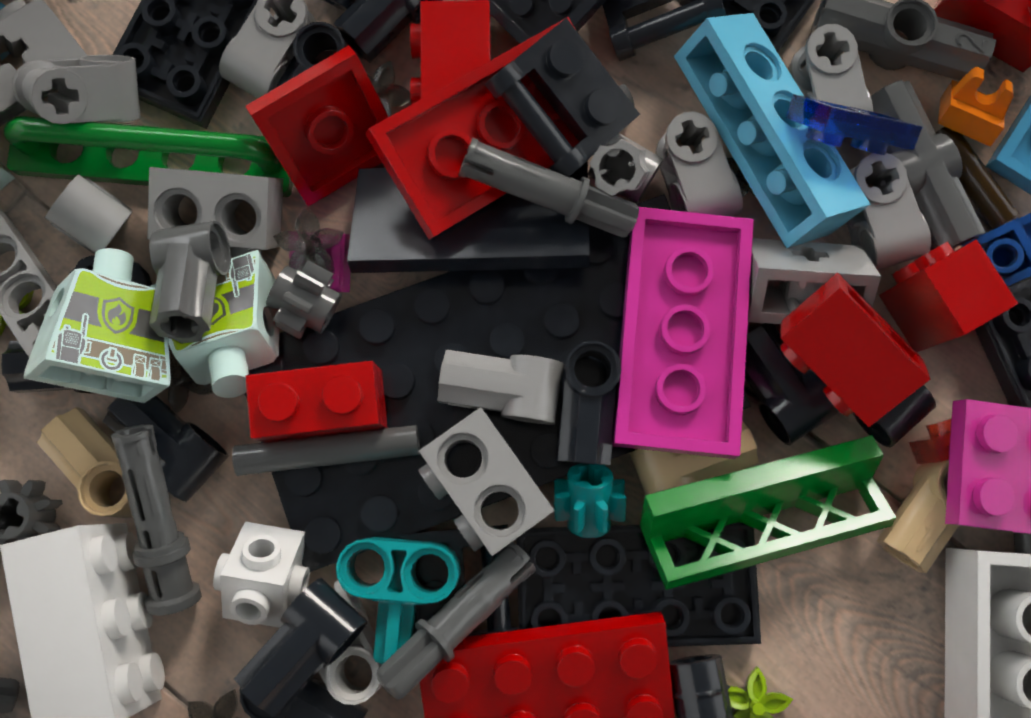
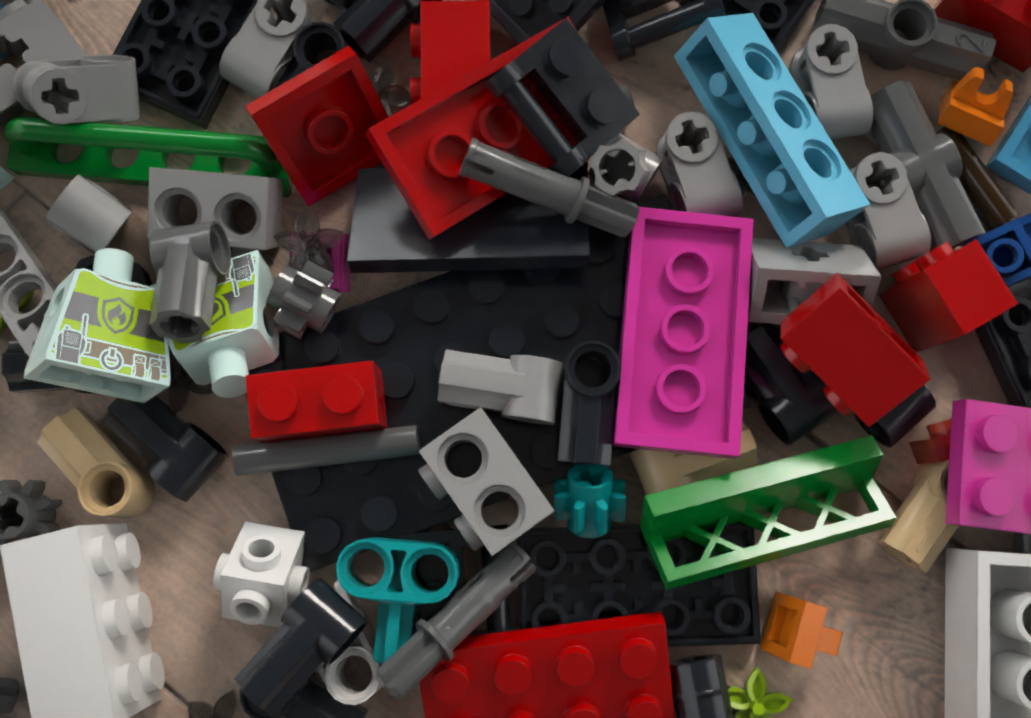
(160, 546): dark grey pin -> none
(797, 631): none -> orange tile
(868, 129): clear blue plate -> none

